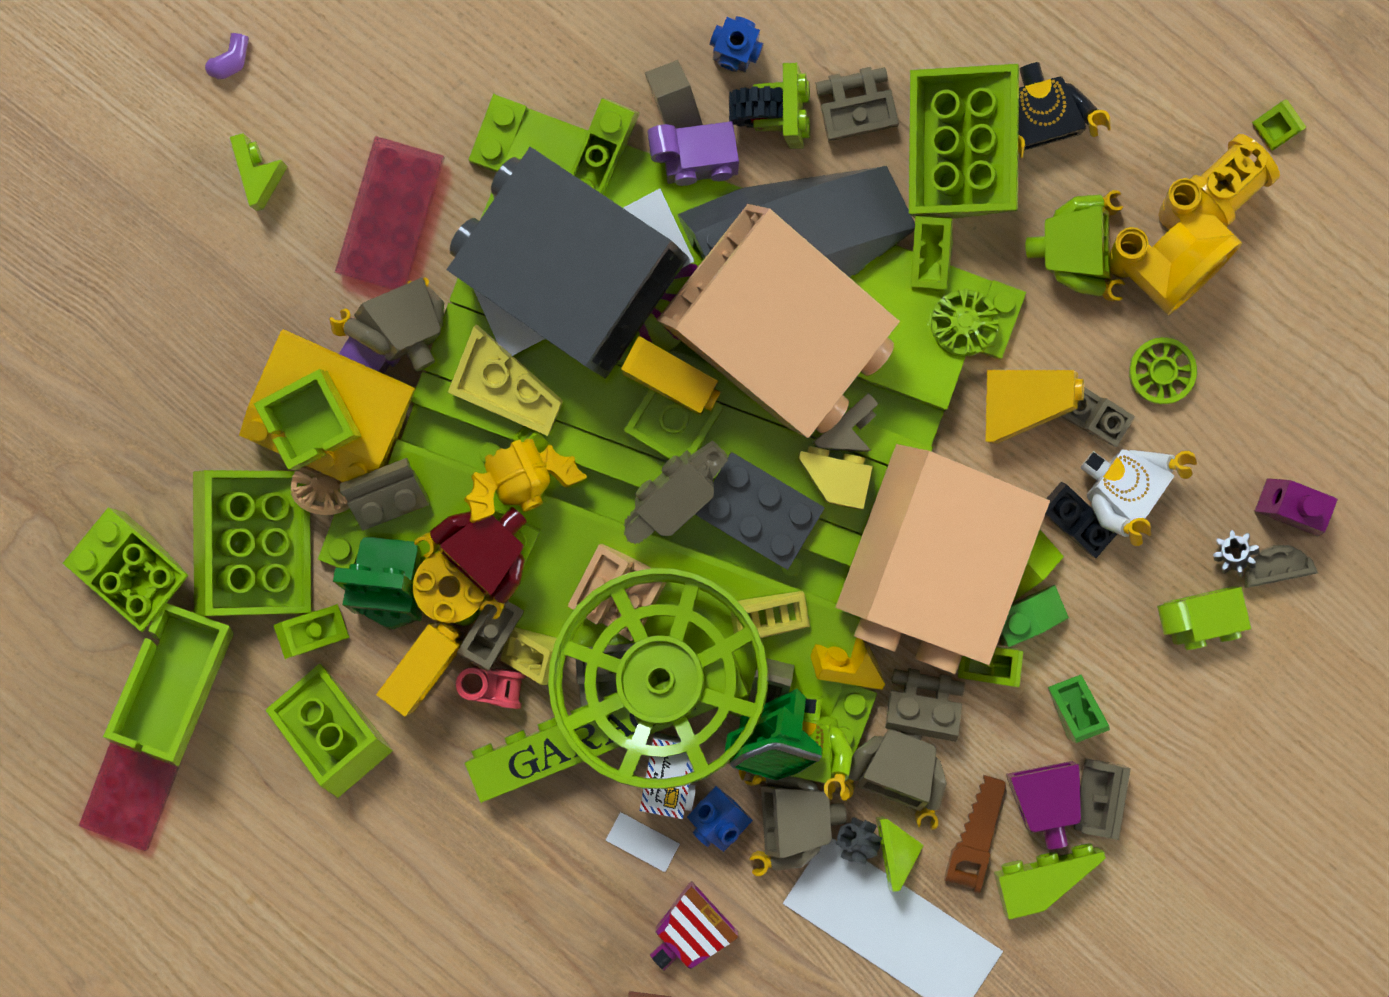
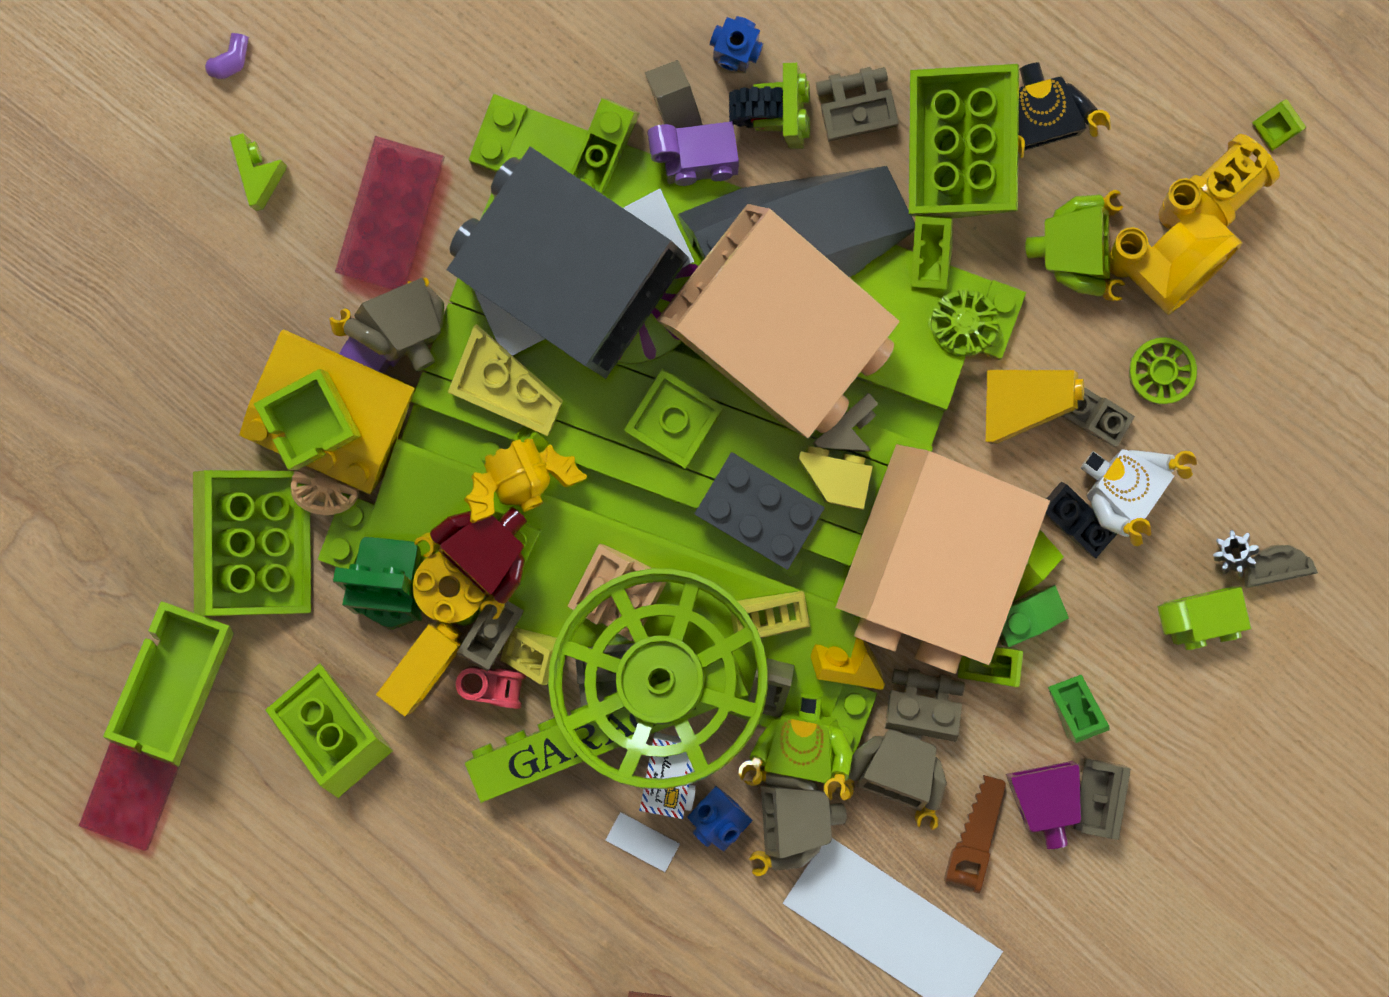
(126, 567): lime slope -> none
(311, 631): lime slope -> none
(384, 494): dark tan plate -> none
(670, 377): yellow slope -> none
(675, 493): dark tan hinge -> none
(692, 930): torso -> none
(778, 743): green piece -> none
(858, 841): dark grey gear -> none
(898, 852): lime slope -> none
(1039, 884): lime slope -> none
(1298, 505): magenta torso -> none

